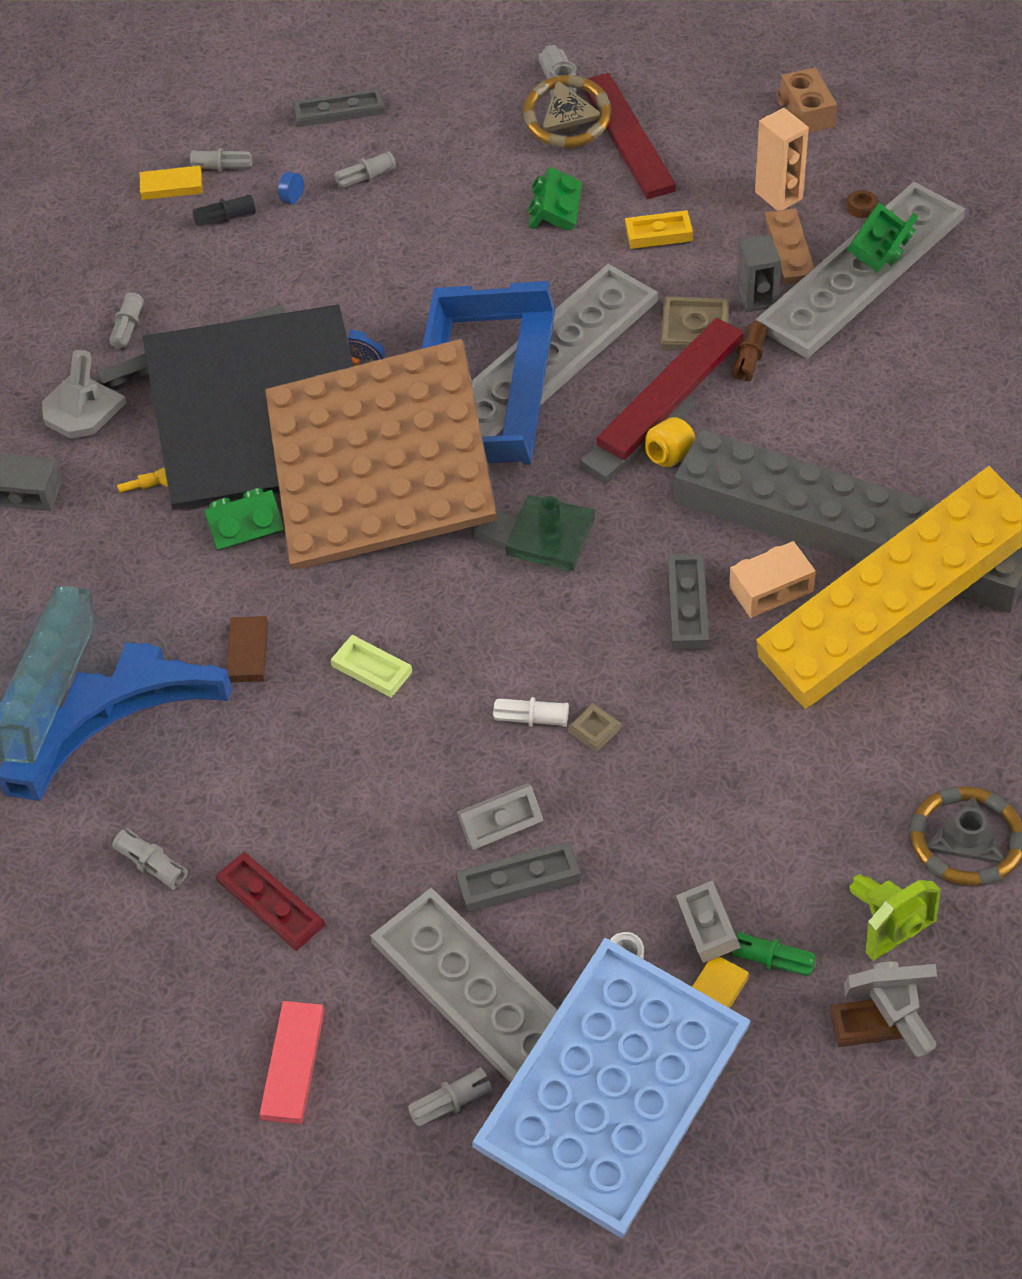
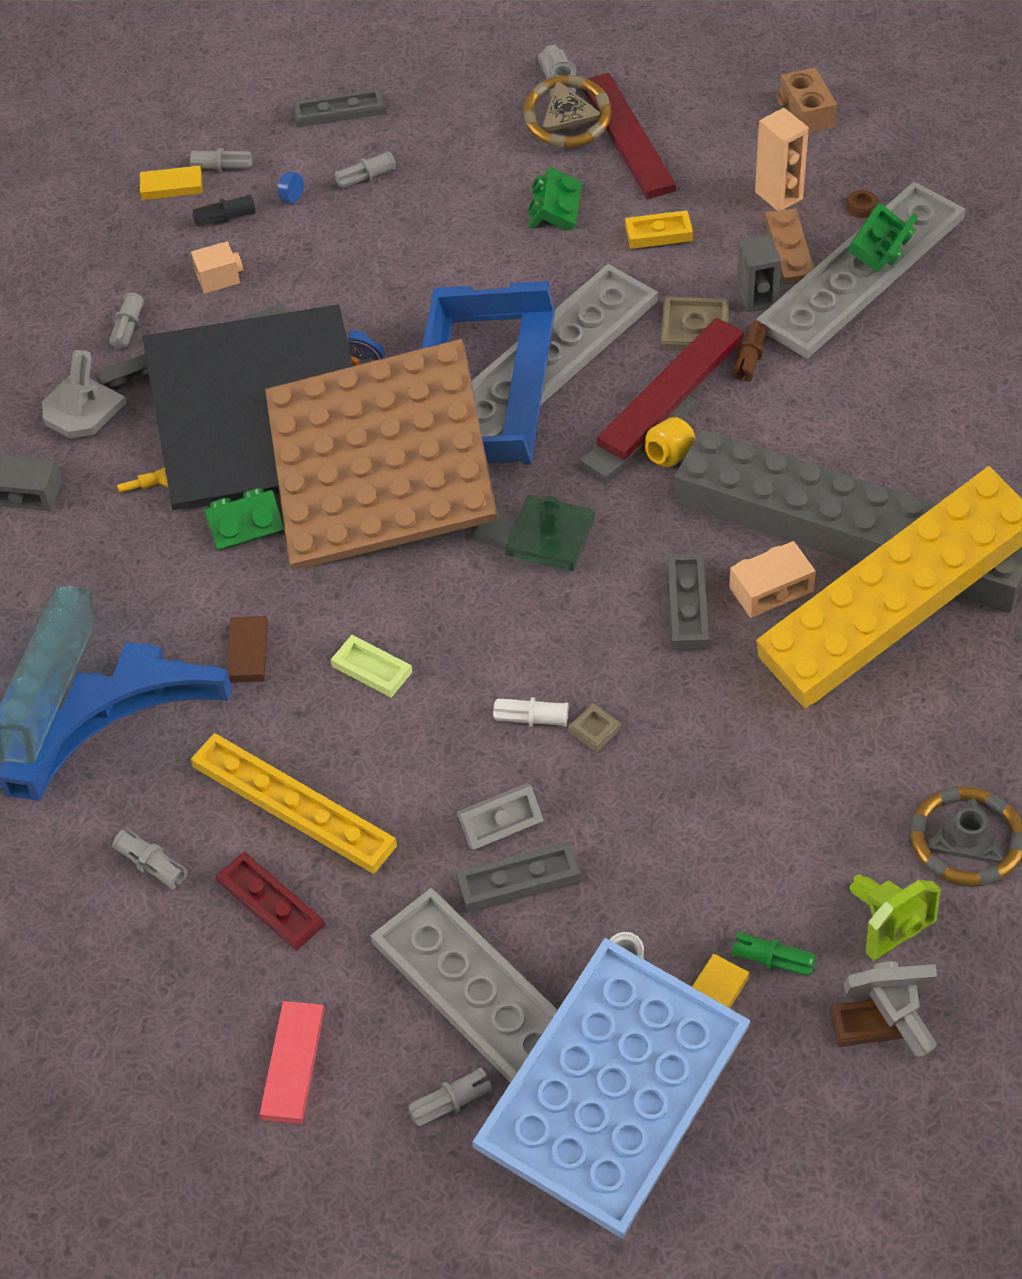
(216, 267): none -> light nougat brick
(294, 803): none -> yellow plate
(708, 921): light grey plate -> none

